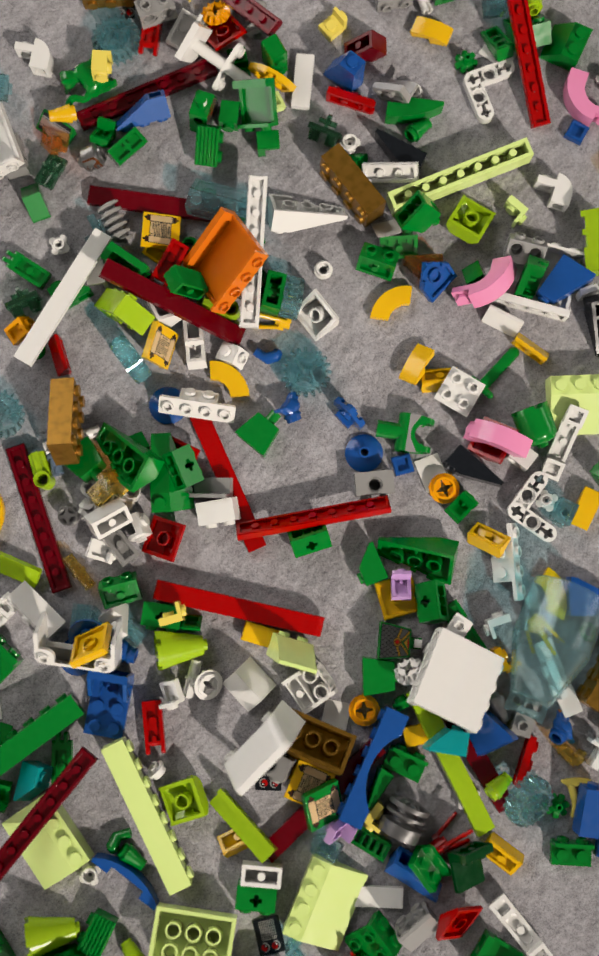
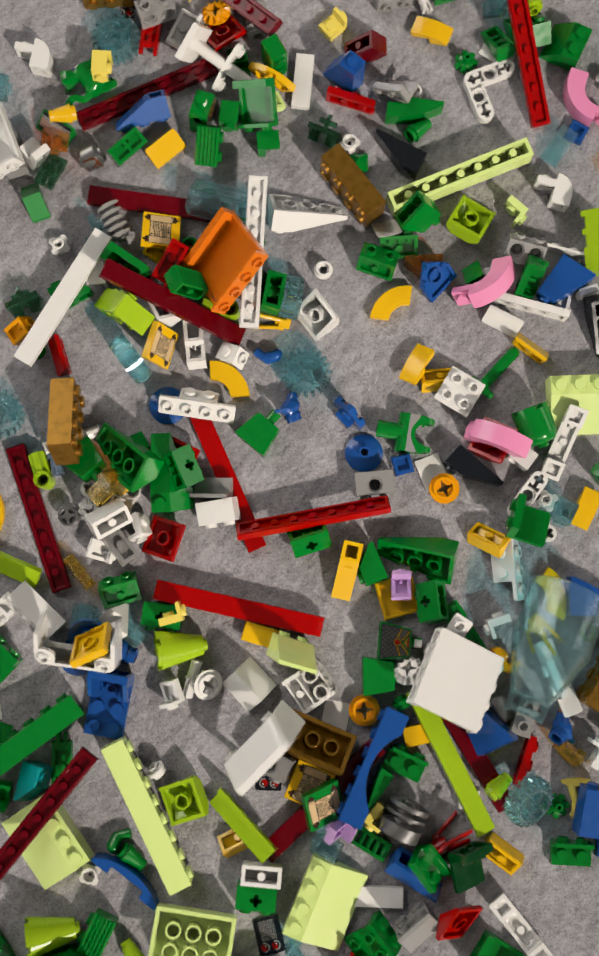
(27, 269): green hinge -> none
(34, 152): none -> white slope
(104, 133): green bracket -> none
(153, 725): red hinge -> none
(165, 148): none -> yellow slope
(192, 623): green slope -> none
(347, 570): none -> yellow slope
(391, 171): white tile -> none
(449, 741): teal slope -> none
(461, 506): green bracket -> none
(527, 523): none -> green bracket
(559, 145): none -> clear light blue slope

